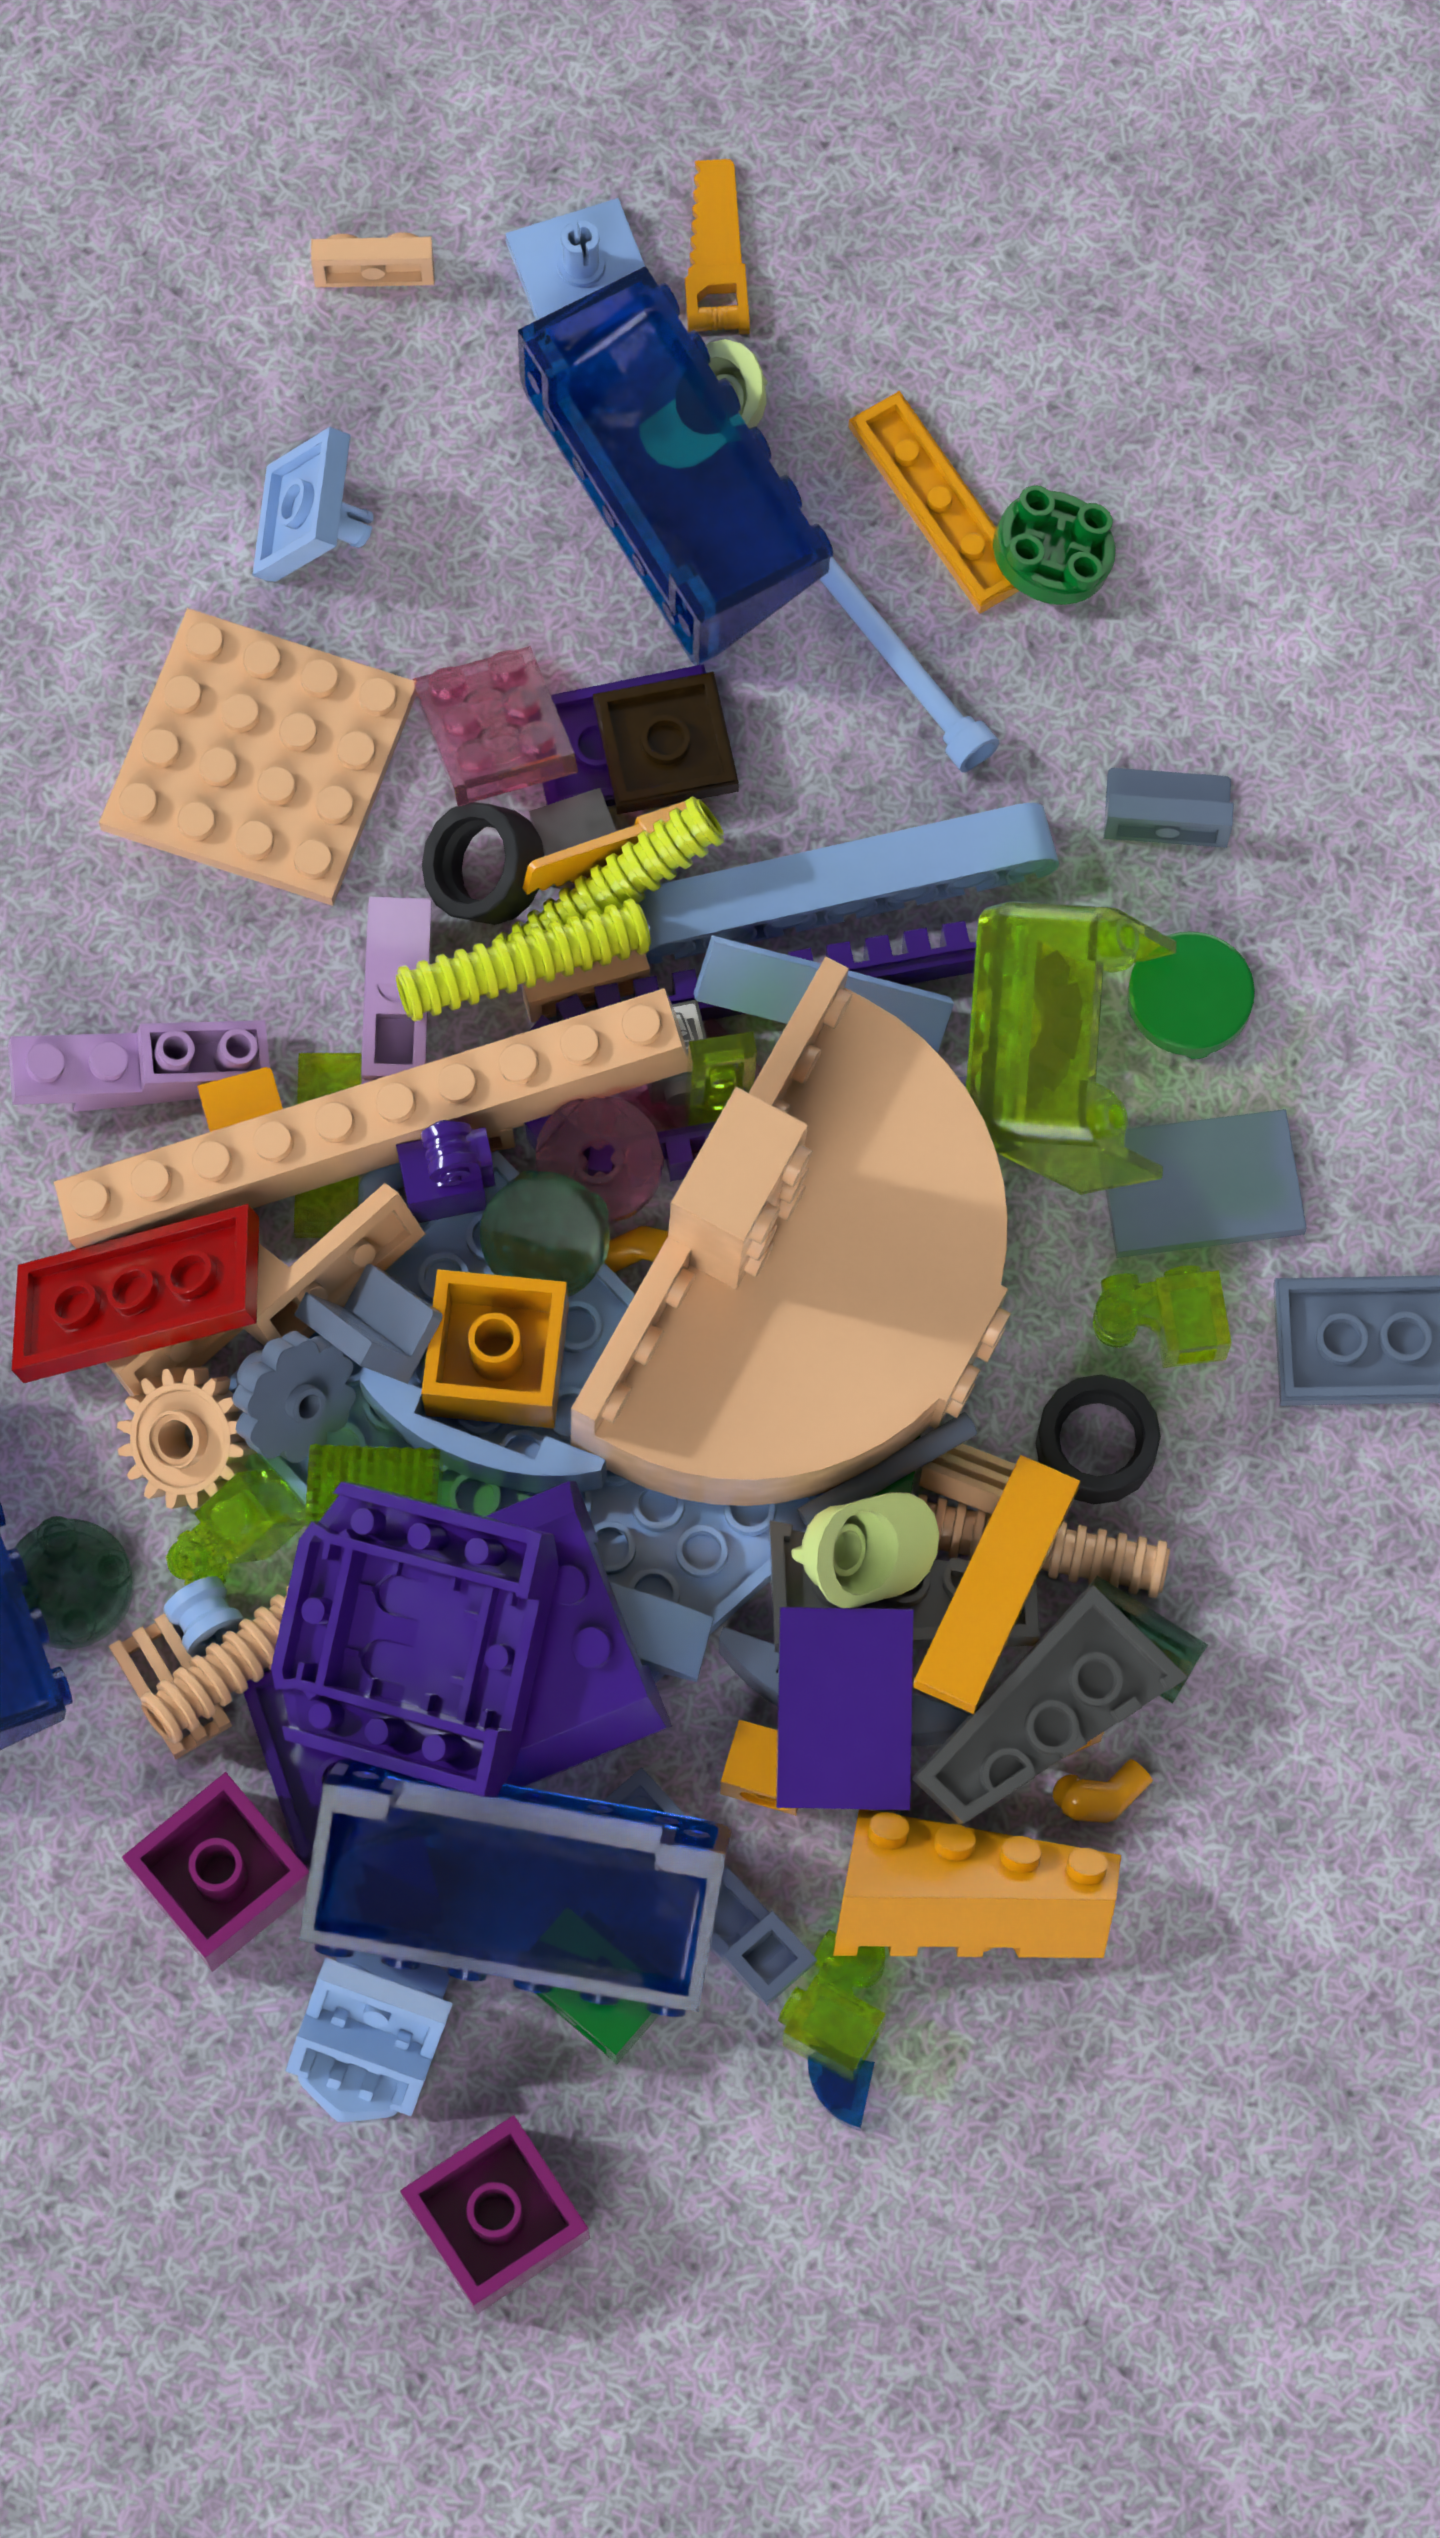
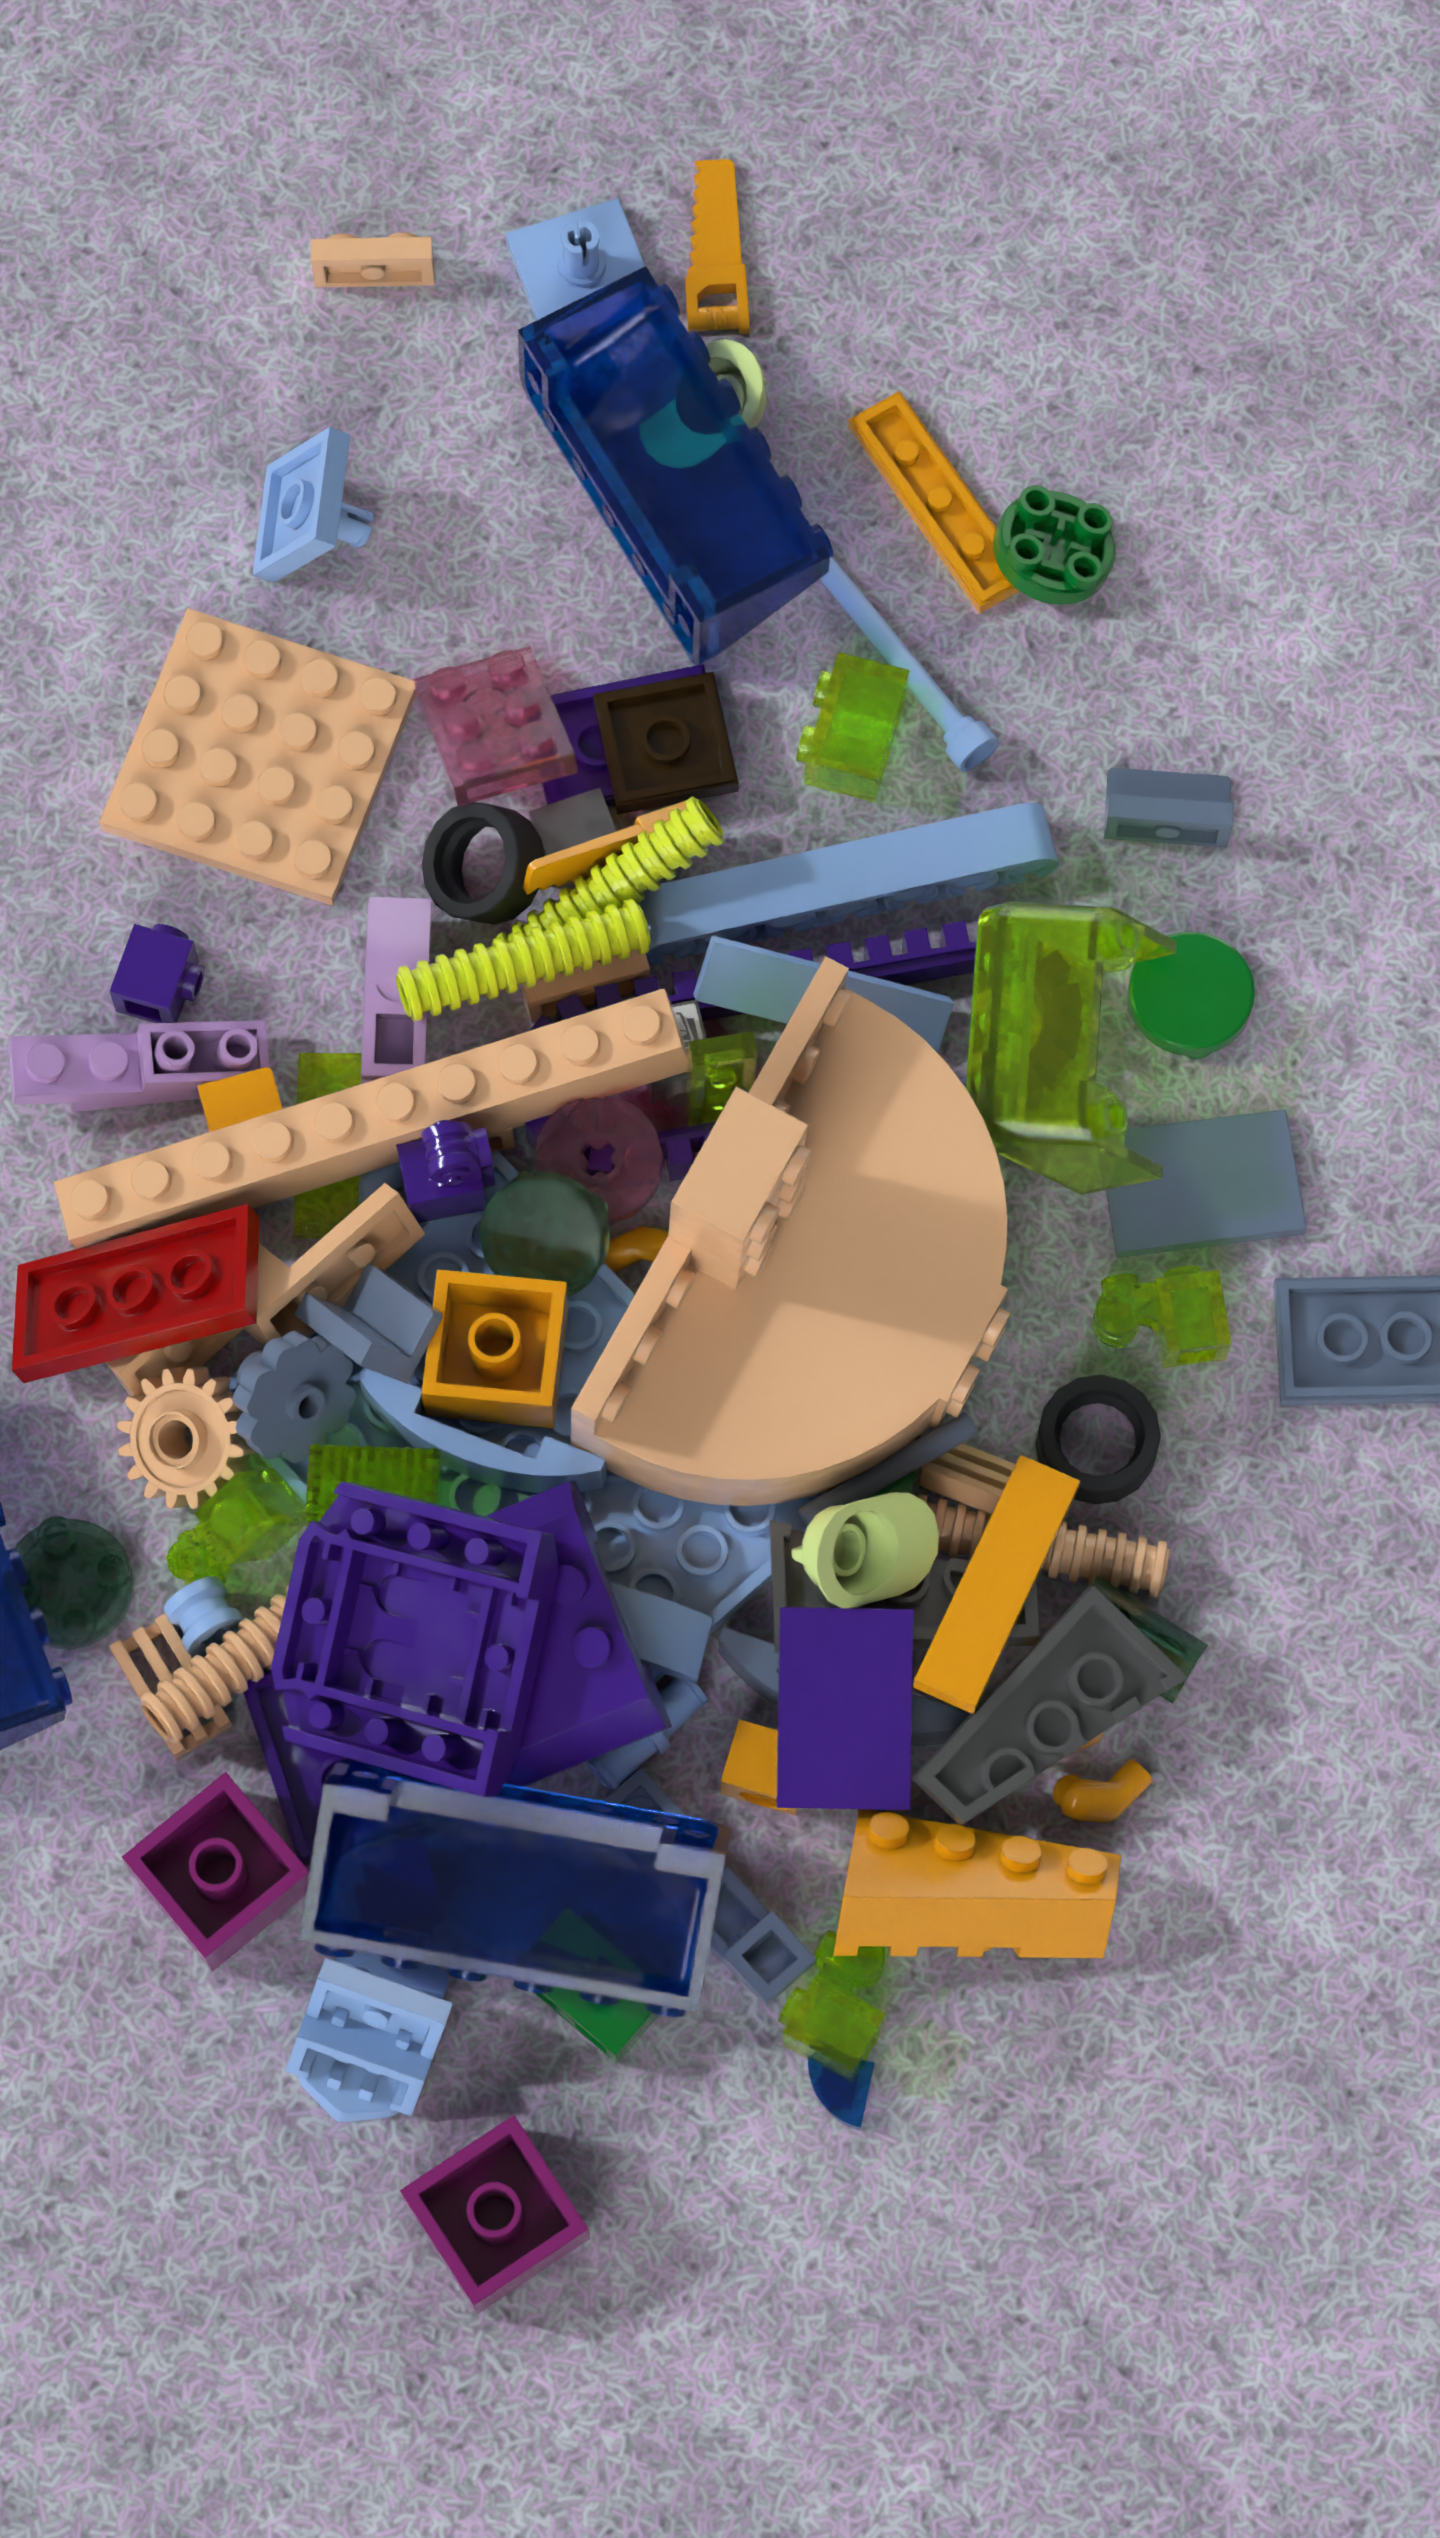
(157, 974): none -> dark purple brick
(681, 1701): none -> light blue pin
(854, 727): none -> clear neon green brick

